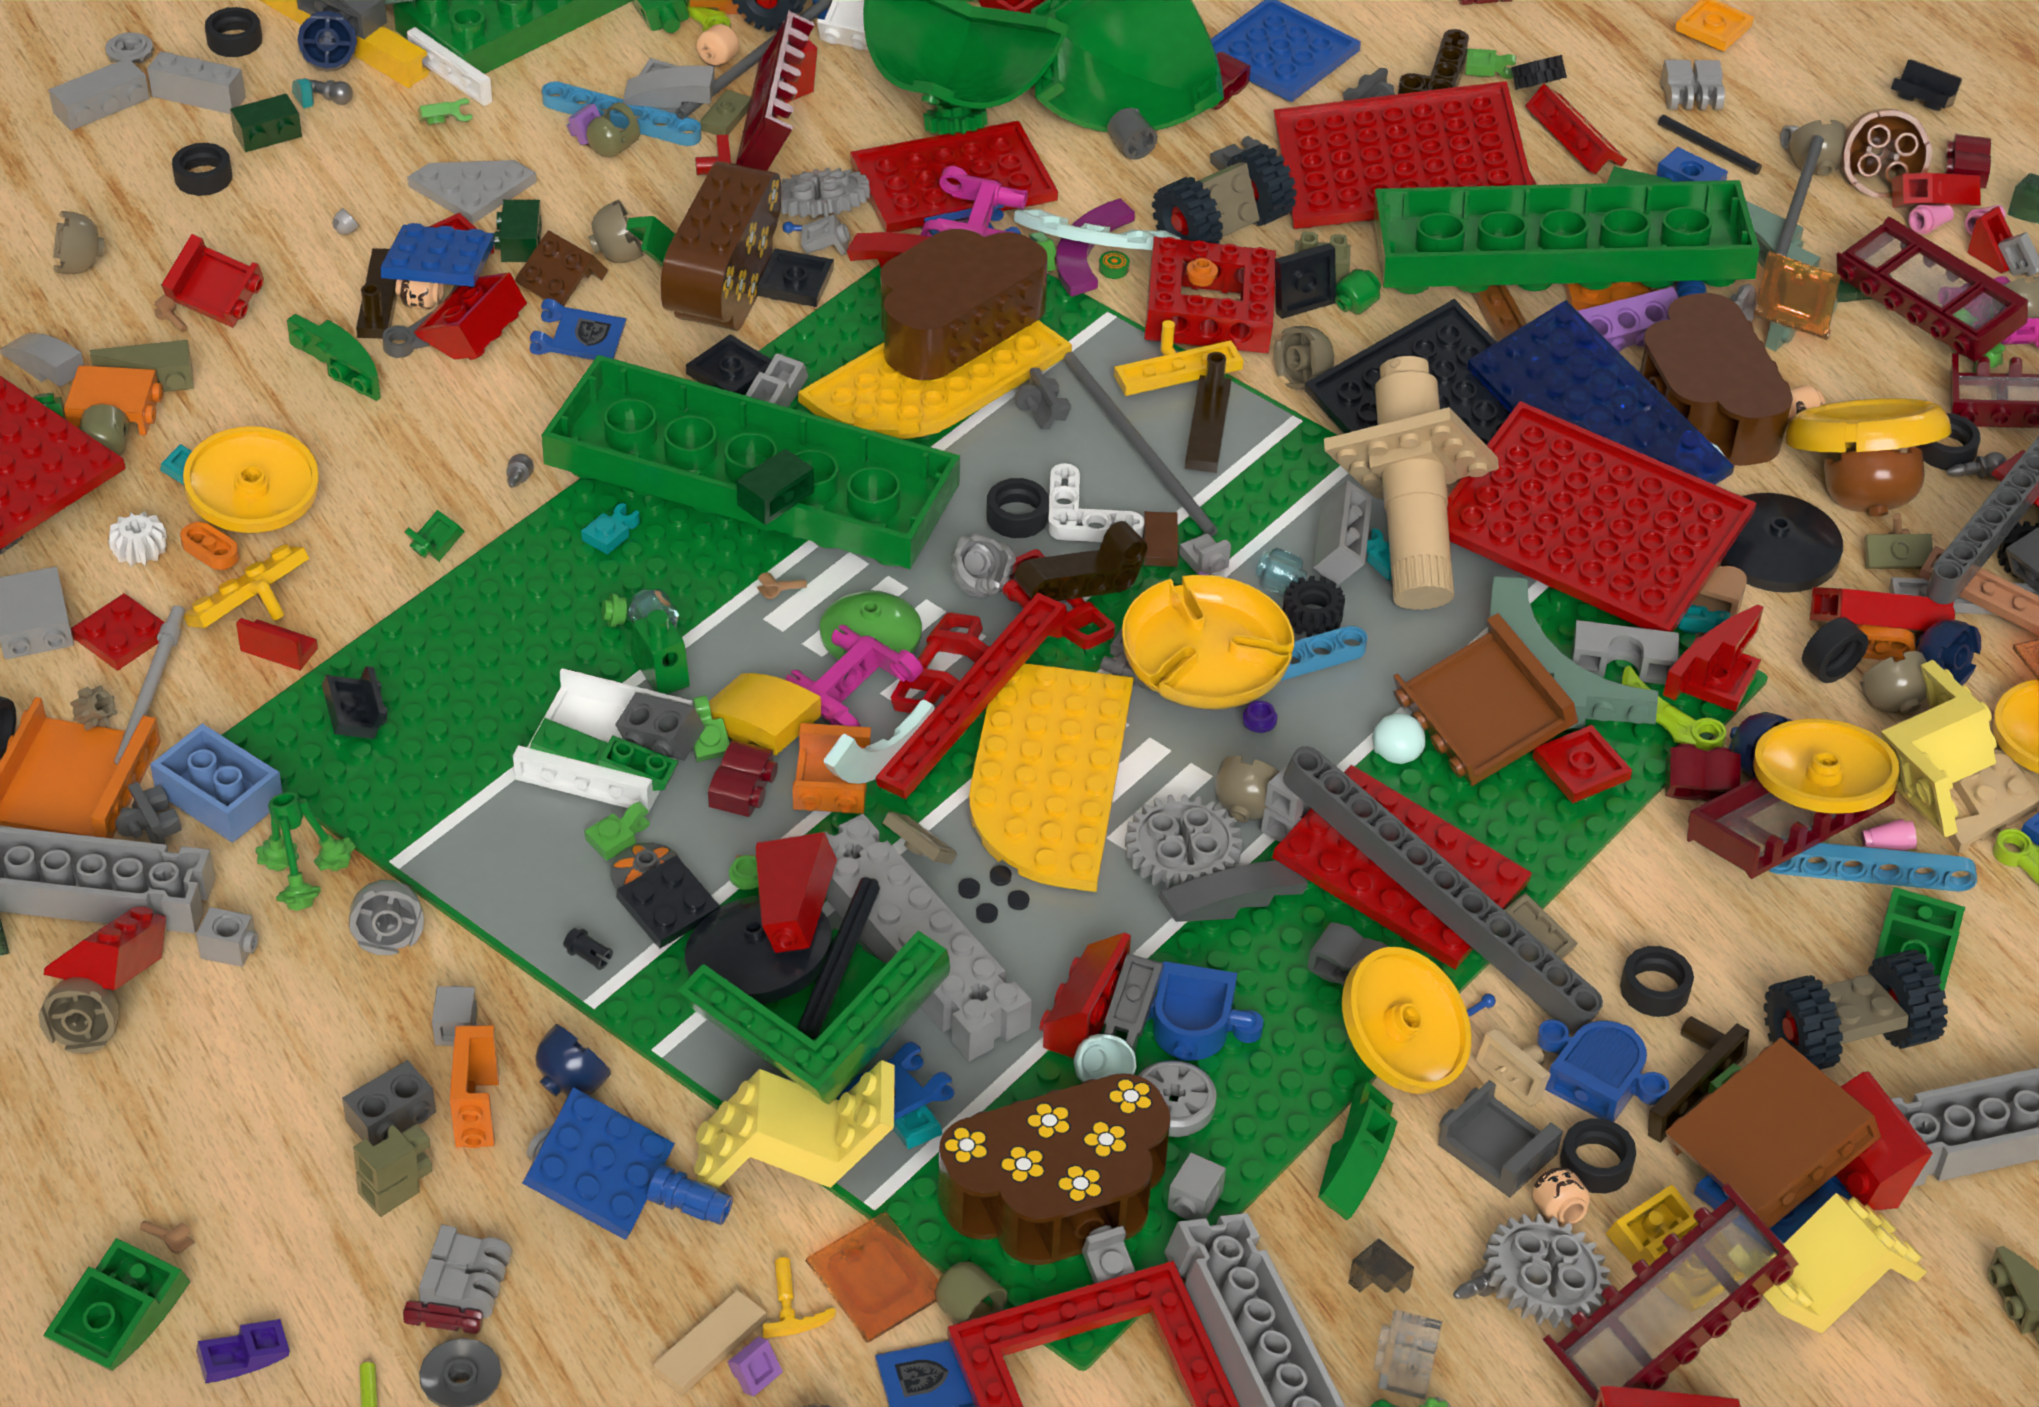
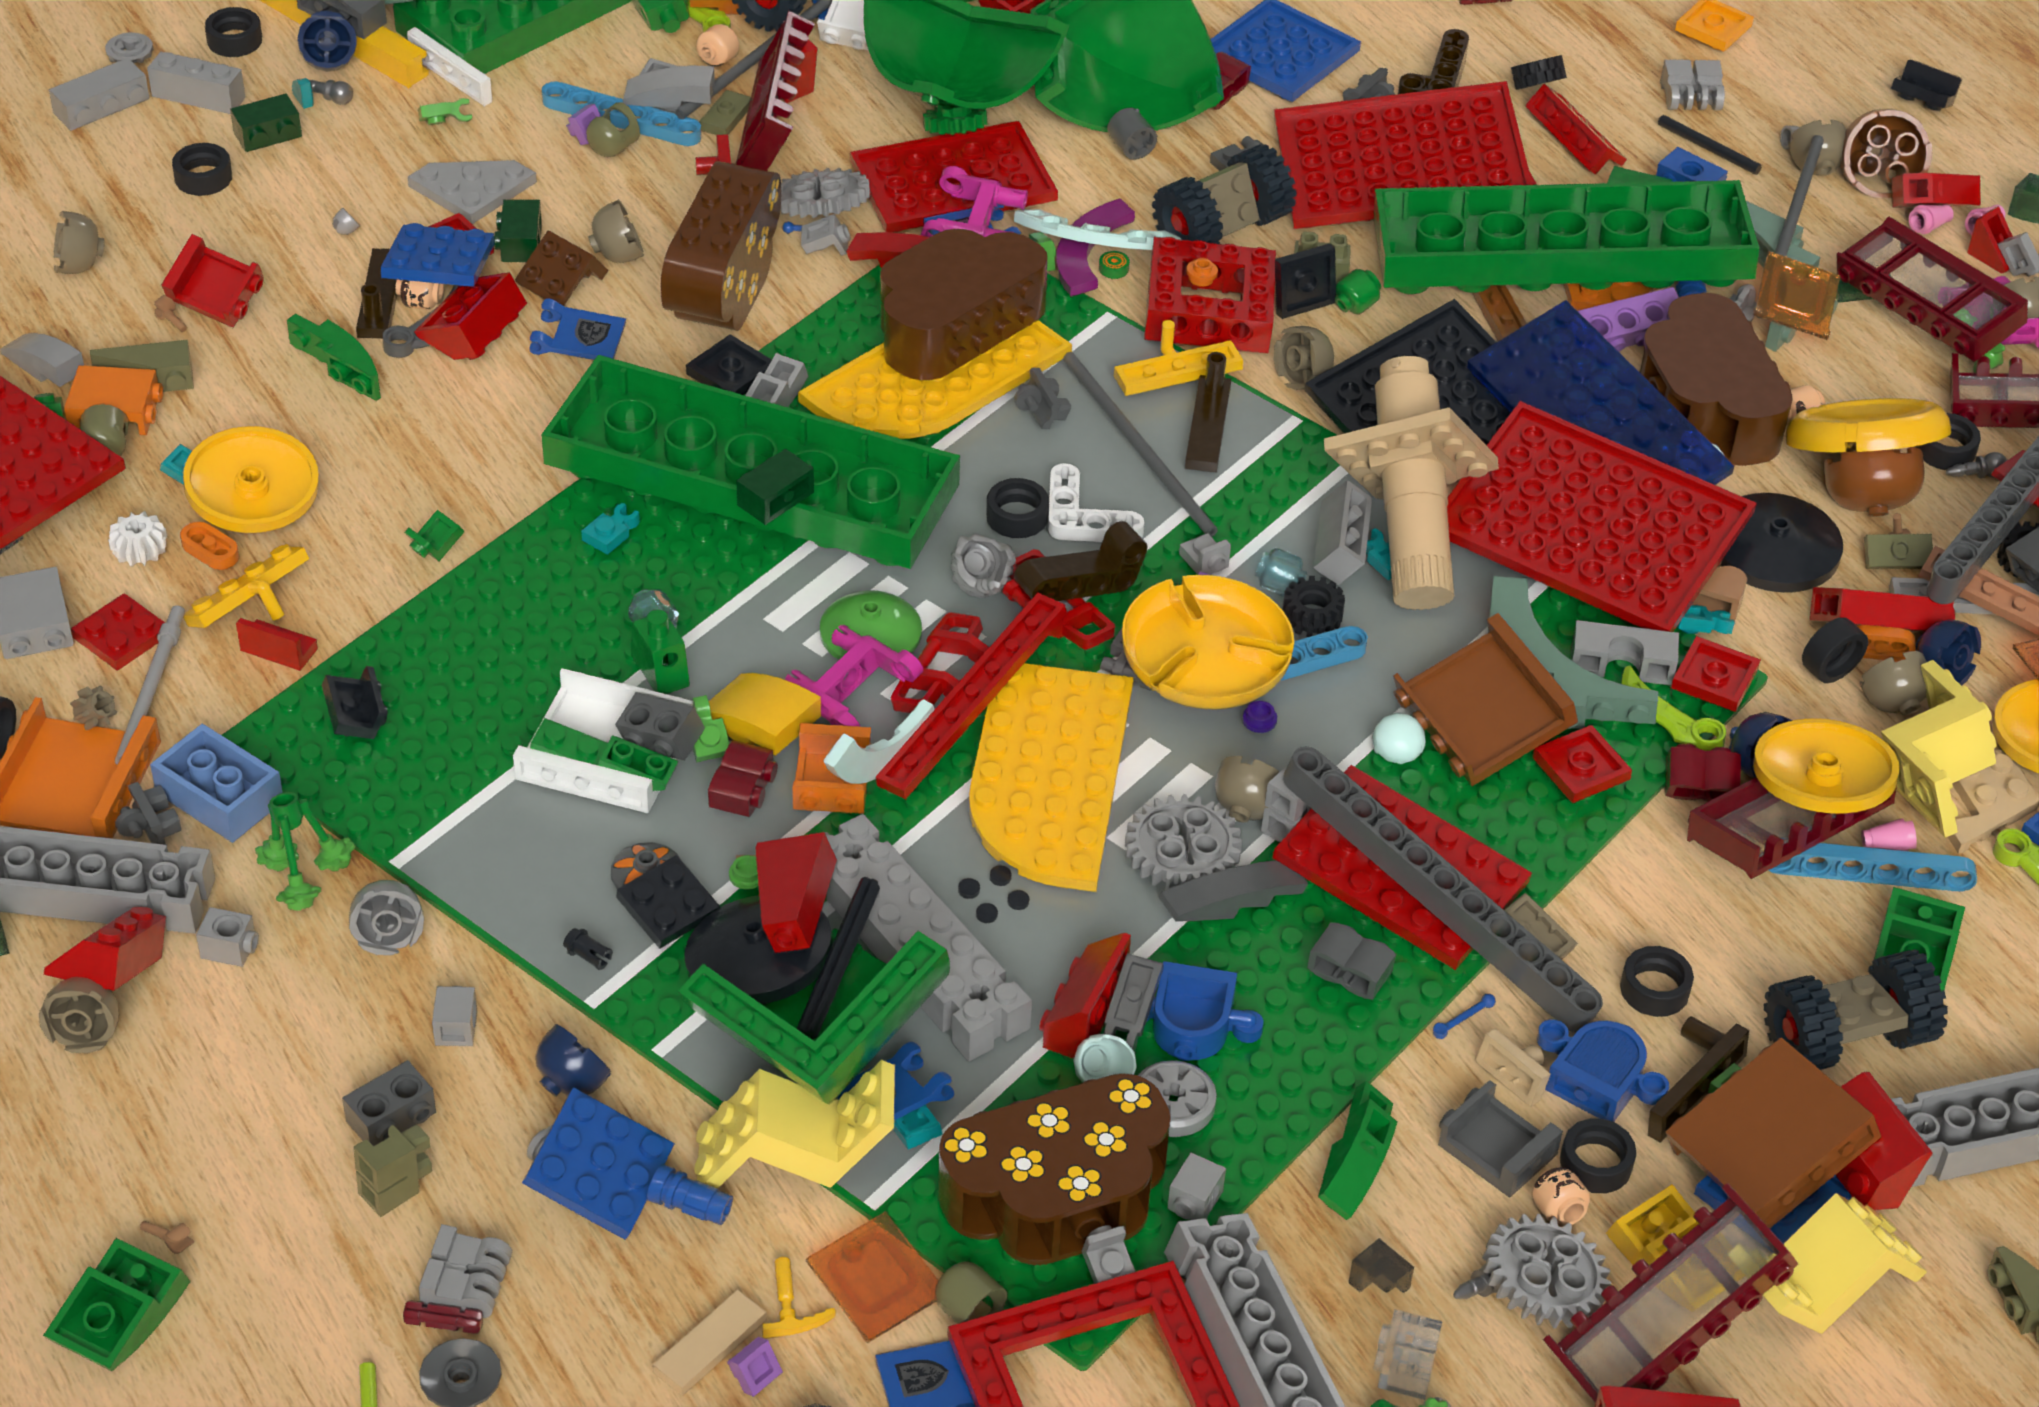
(250, 1350): dark purple slope -> none
(472, 1066): orange panel -> none
(519, 469): flat silver bar -> none
(614, 610): bright green plate -> none
(615, 834): bright green plate -> none
(653, 234): green panel -> none
(772, 587): medium nougat hand -> none
(795, 277): black plate -> none
(919, 839): dark tan plate -> none
(1161, 538): reddish brown tile -> none
(1406, 1020): yellow dish -> none
(1486, 63): bright green plate -> none
(1716, 648): red slope -> none
(1969, 157): dark red brick -> none

